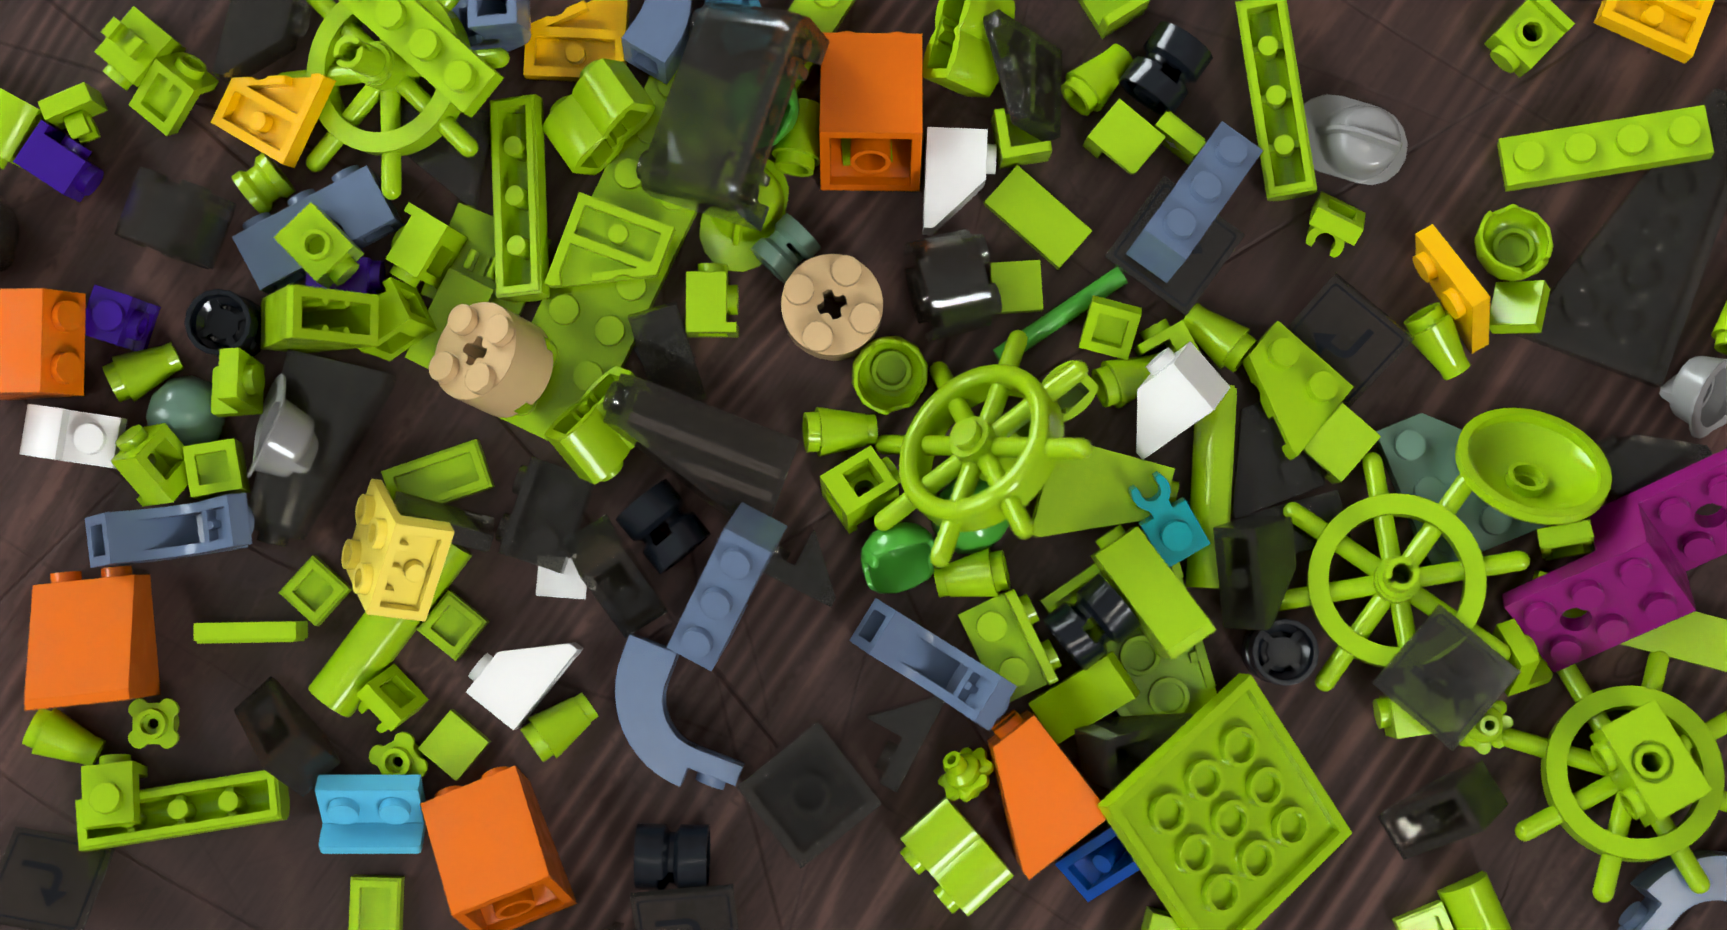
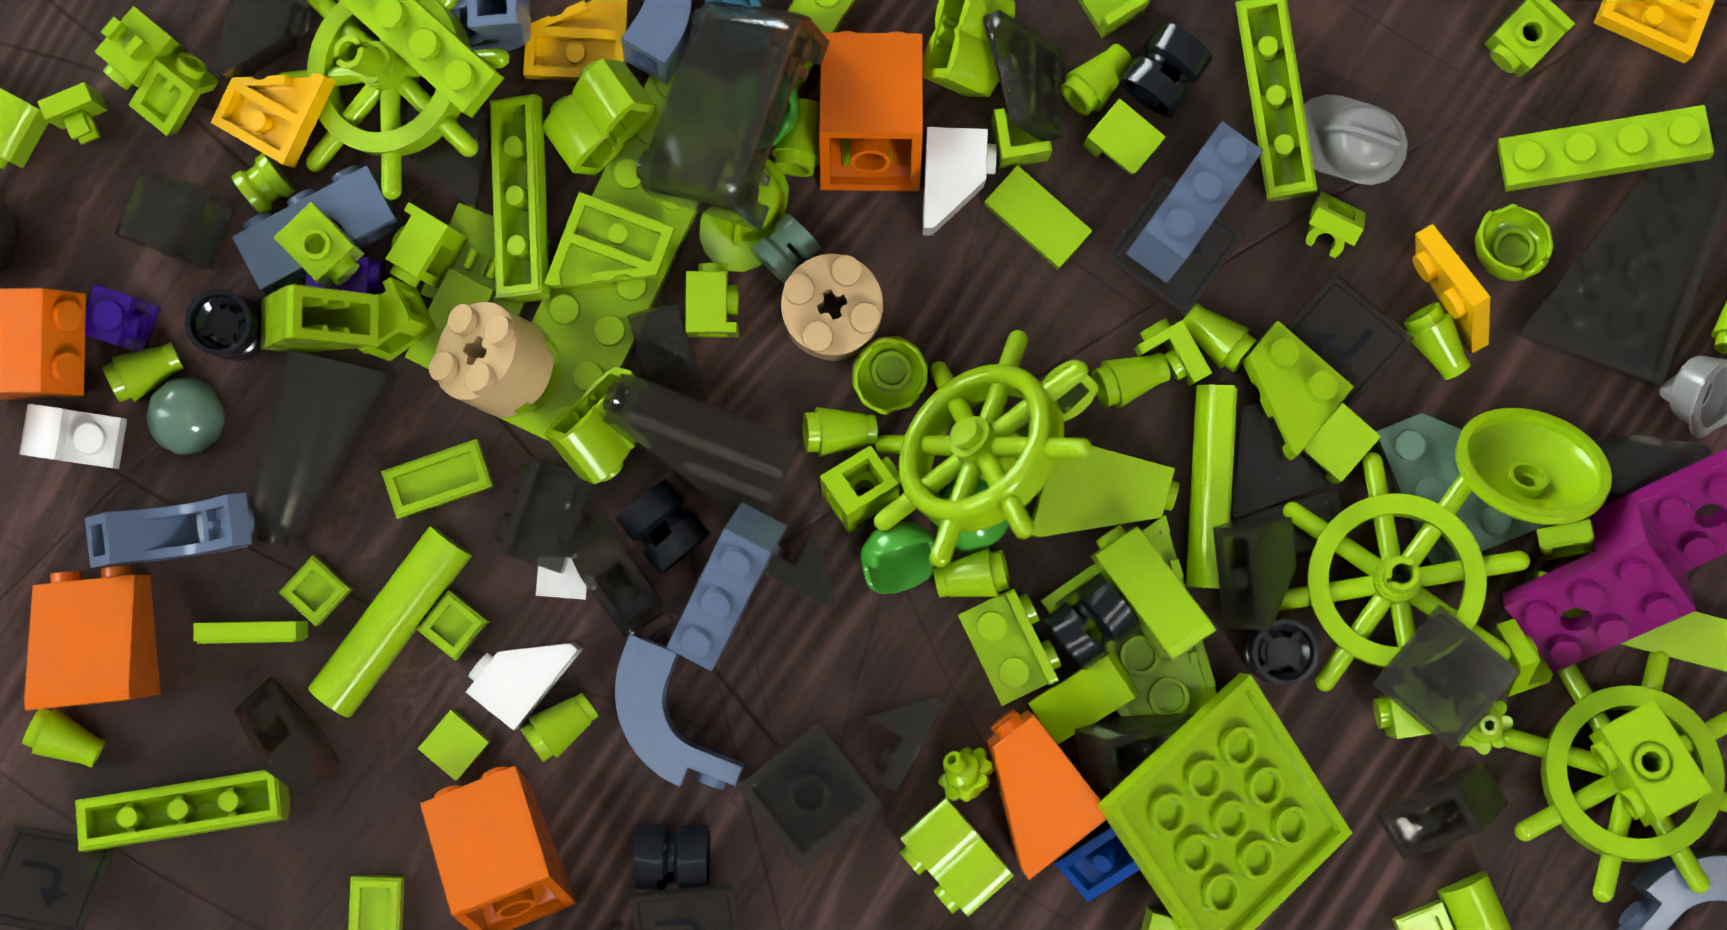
(59, 162): dark purple brick -> none
(111, 792): lime bracket -> none
(152, 463): lime brick -> none
(164, 712): lime plate -> none
(216, 469): lime panel -> none
(237, 384): lime bracket -> none
(283, 435): light grey piece -> none
(371, 814): medium azure bracket -> none
(391, 698): lime tile -> none
(394, 557): light yellow bracket -> none
(403, 747): lime plate -> none
(470, 528): clear smoke tile -> none
(933, 664): sand blue arch -> none
(951, 283): clear smoke brick -> none
(1018, 285): lime tile -> none
(1069, 309): bright green bar -> none
(1110, 327): lime tile -> none
(1171, 526): teal plate -> none
(1175, 396): white slope -> none
(1180, 137): lime tile -> none
(1518, 307): lime tile -> none

